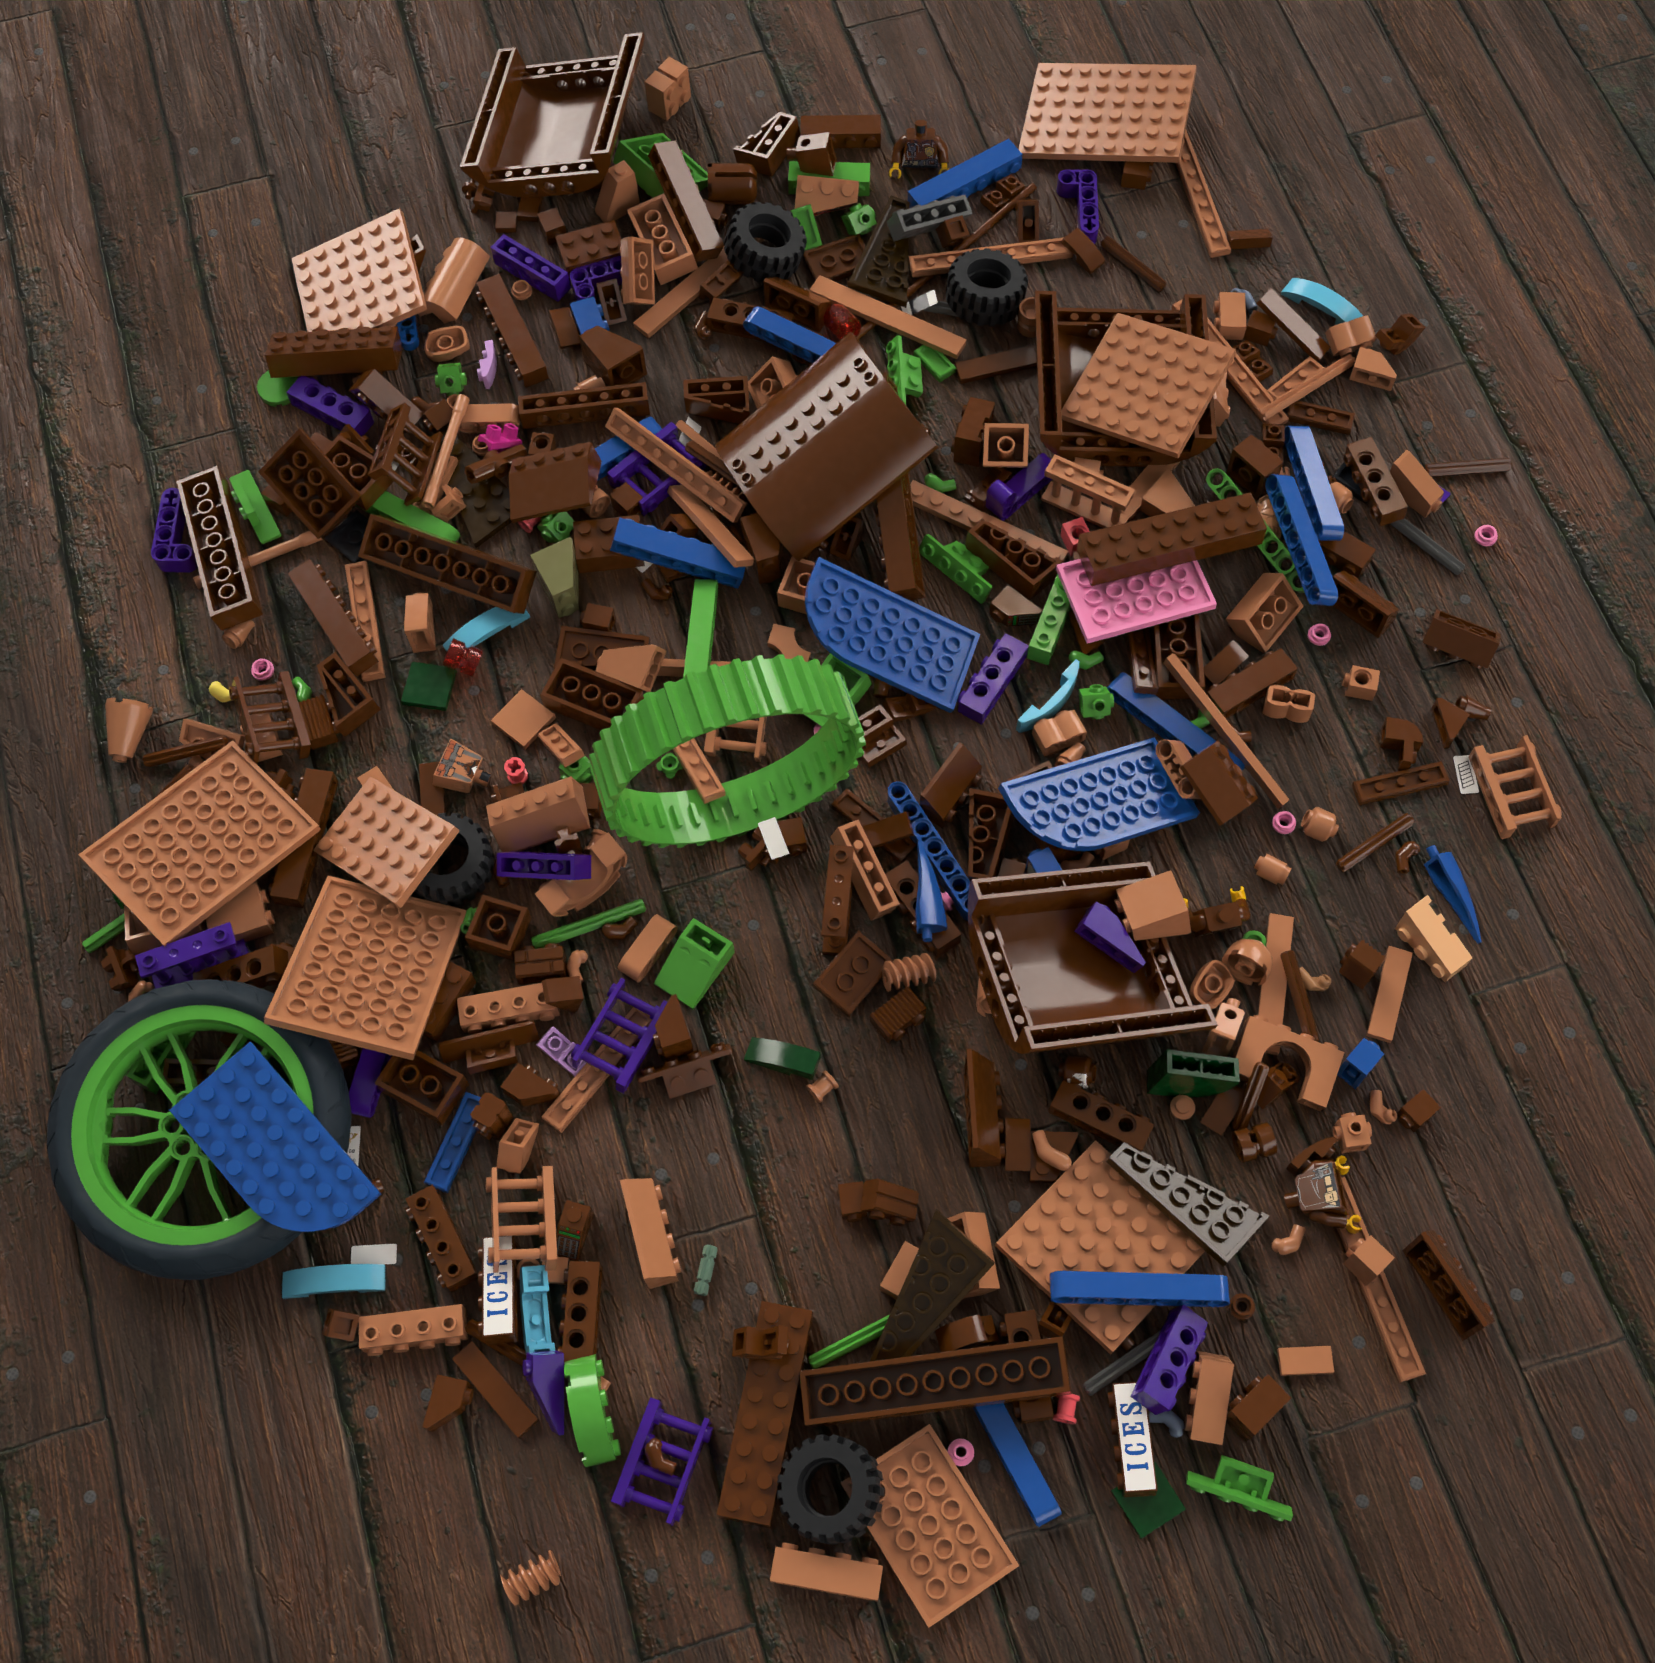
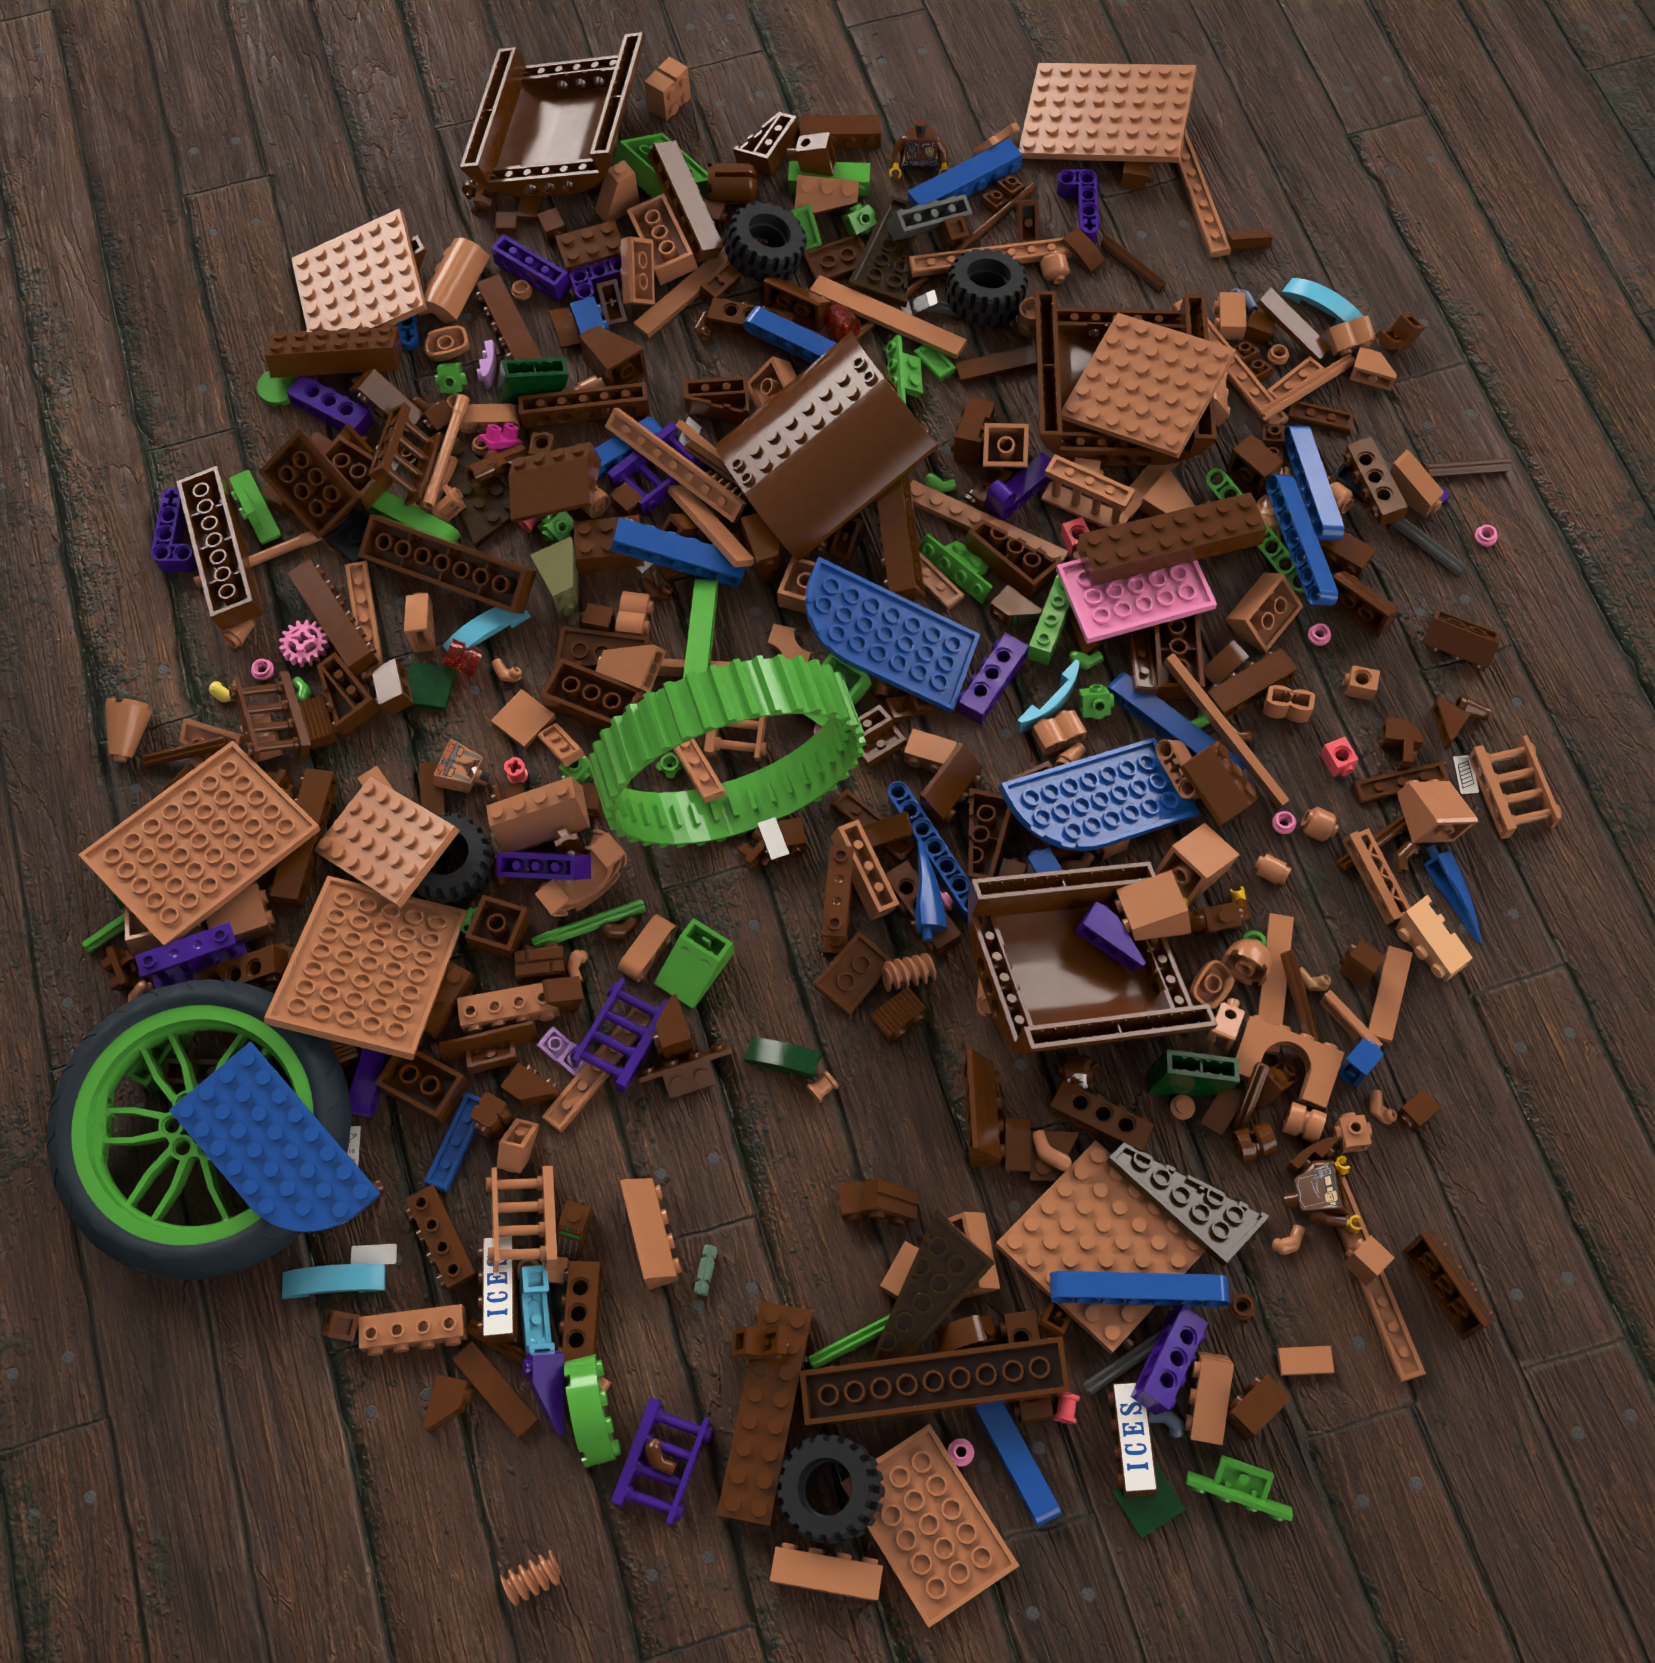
(304, 643): none -> bright pink gear
(392, 687): none -> brick
(509, 675): none -> nougat arm
(530, 377): none -> dark green brick
(634, 613): none -> nougat brick
(927, 750): none -> nougat brick
(939, 585): none -> nougat tile
(996, 139): none -> nougat tile
(1054, 267): none -> nougat head
(1198, 861): none -> nougat slope
(1281, 352): none -> nougat plate
(1302, 1122): none -> nougat wheel
(1342, 749): none -> coral brick
(1347, 1019): none -> nougat tile
(1374, 878): none -> nougat fence
(1434, 811): none -> nougat slope

